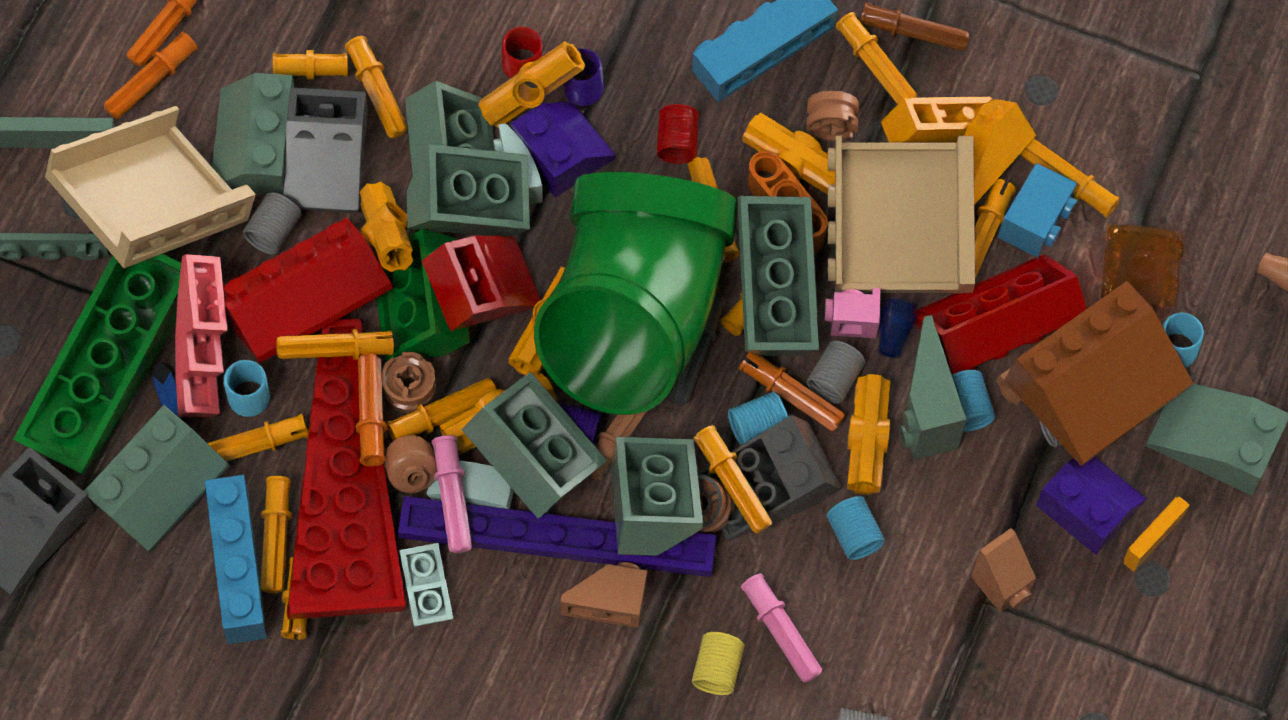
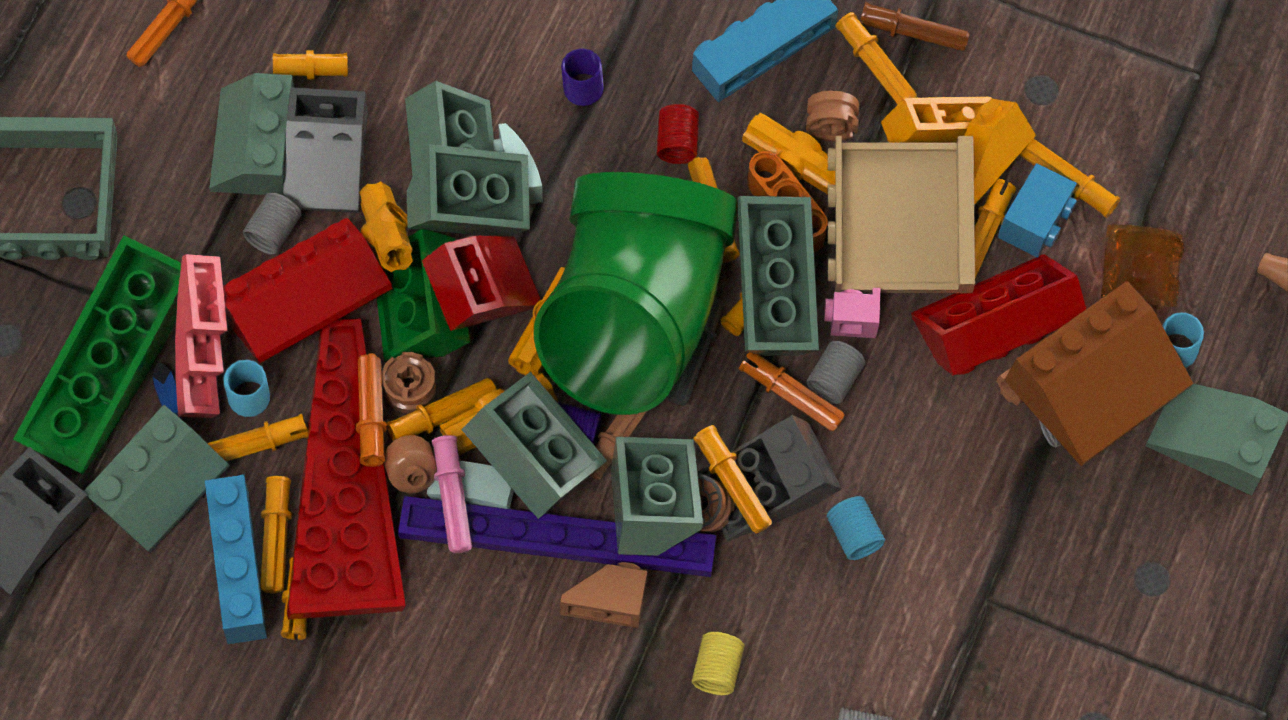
(145, 188): tan panel -> none
(150, 75): orange axle -> none
(335, 345): light orange axle -> none
(370, 73): light orange axle -> none
(426, 584): light aqua slope -> none
(517, 39): red piece -> none
(546, 72): light orange piece -> none
(561, 144): dark purple slope -> none
(756, 416): medium azure piece -> none
(781, 627): bright pink axle -> none
(868, 434): light orange piece -> none
(895, 326): clear blue cone -> none
(933, 409): sand green slope -> none
(974, 399): medium azure piece -> none
(1004, 572): nougat slope -> none
(1089, 502): dark purple slope -> none
(1155, 533): light orange tile -> none

